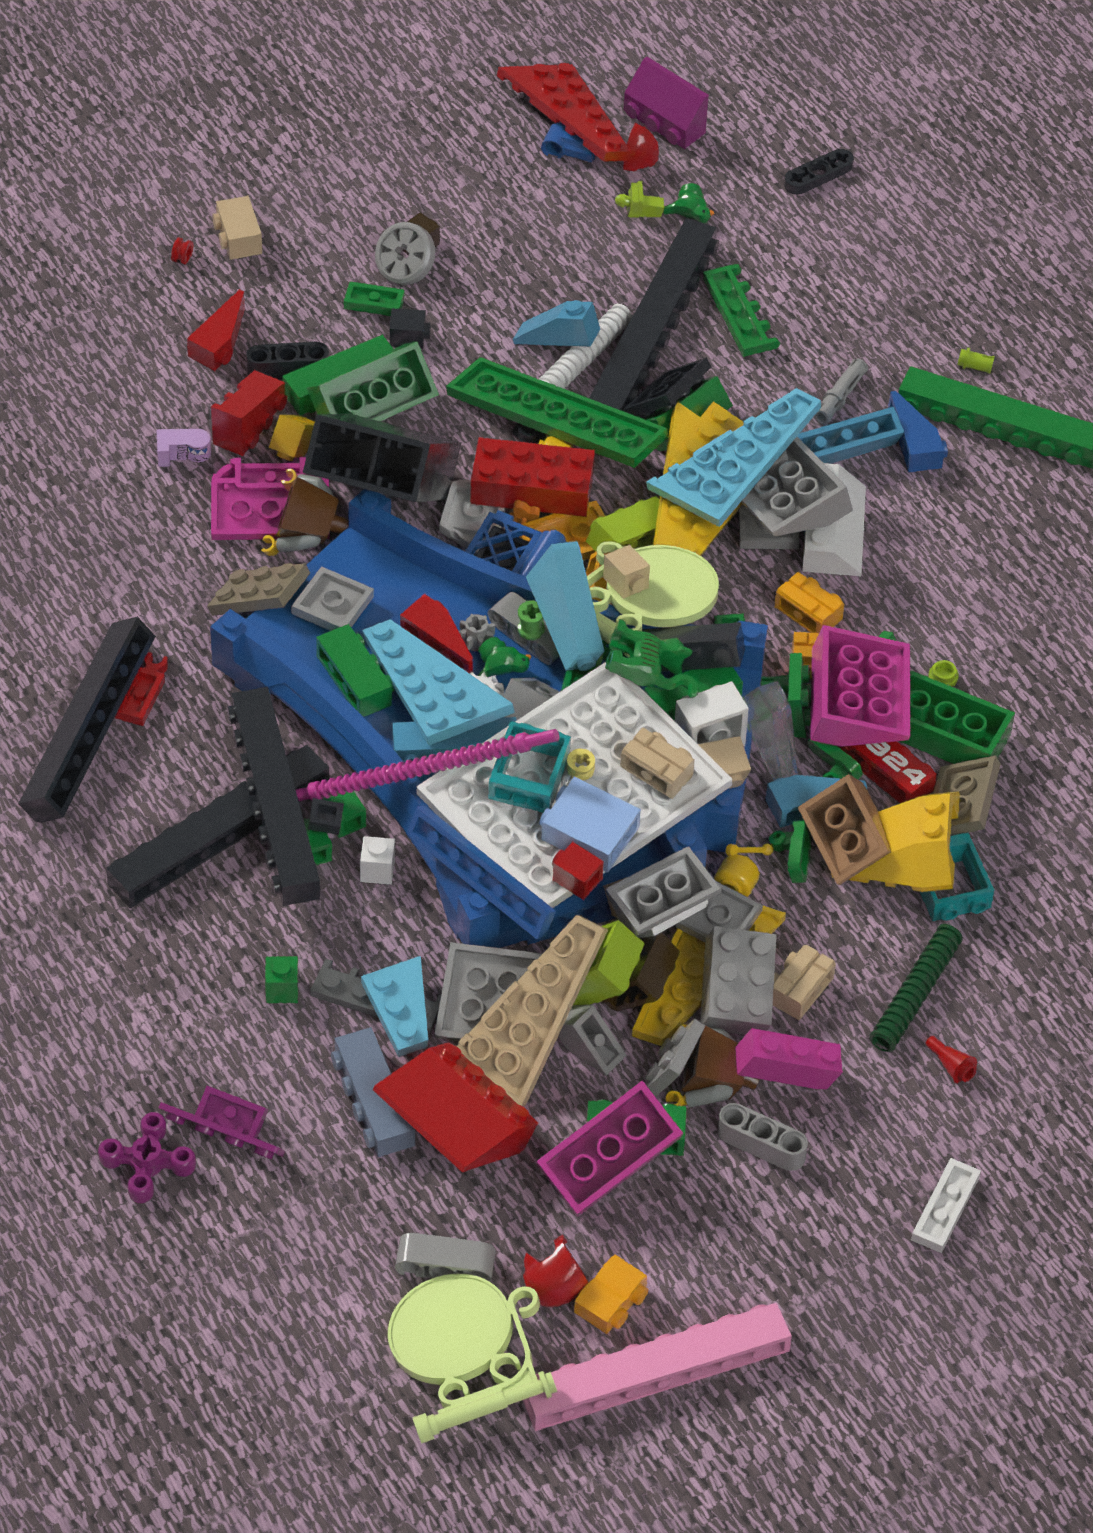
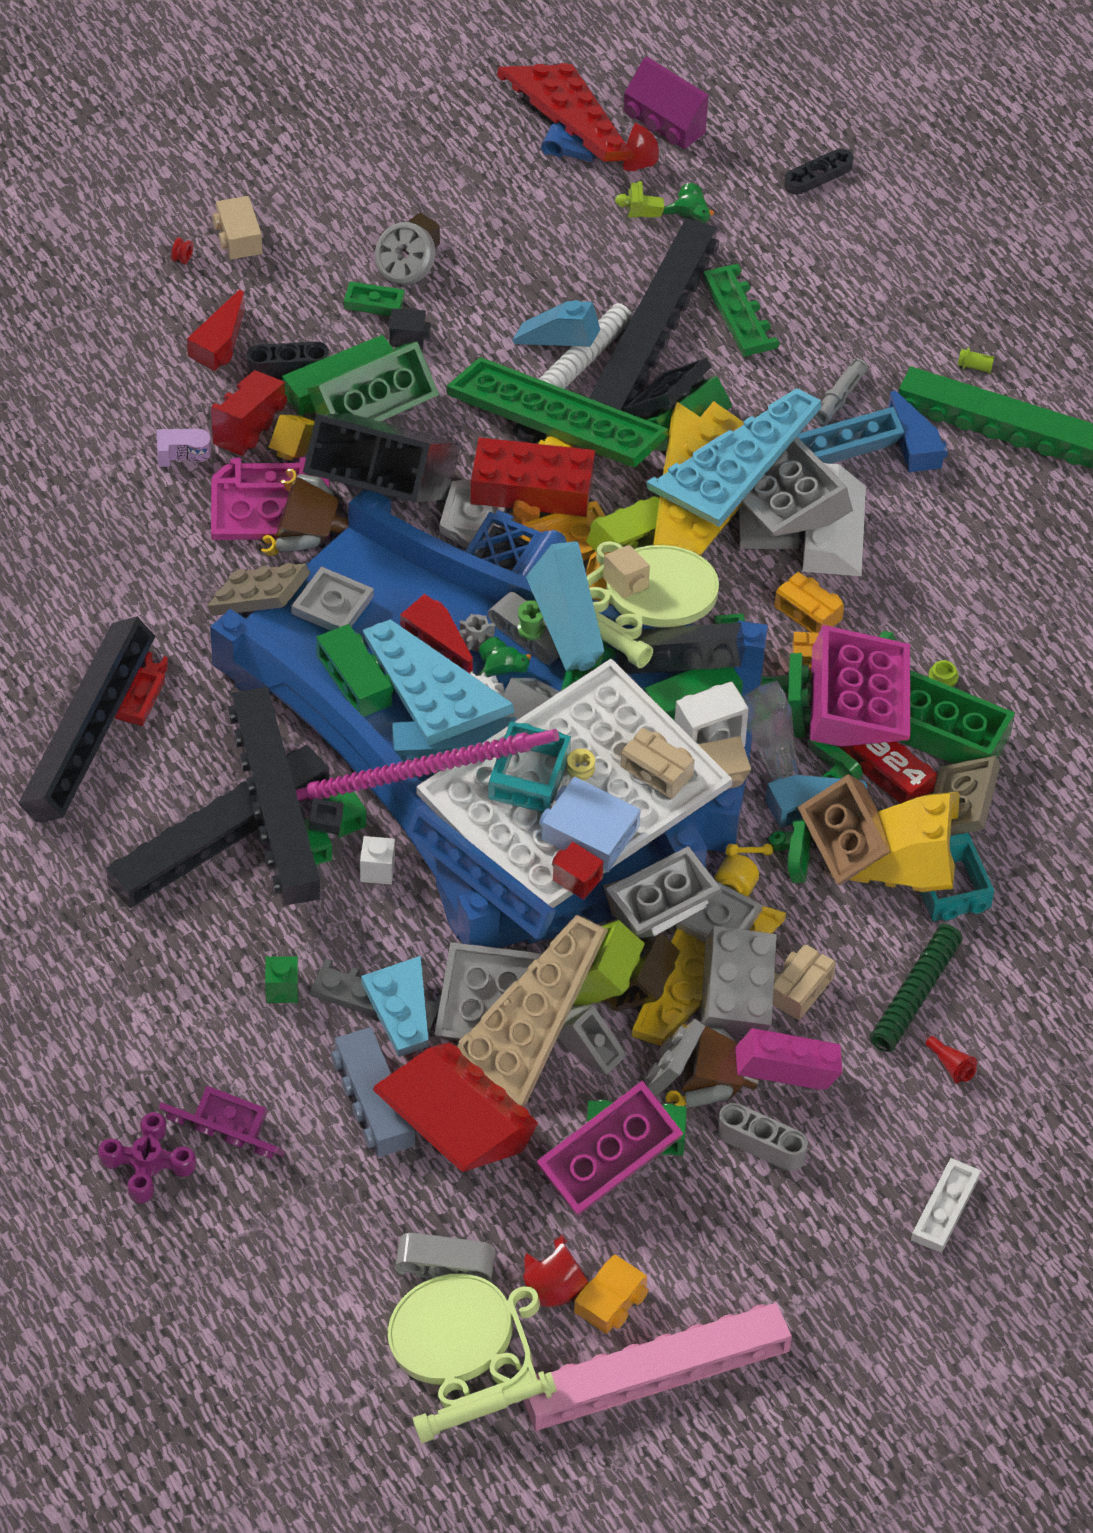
(645, 659): green animal -> none

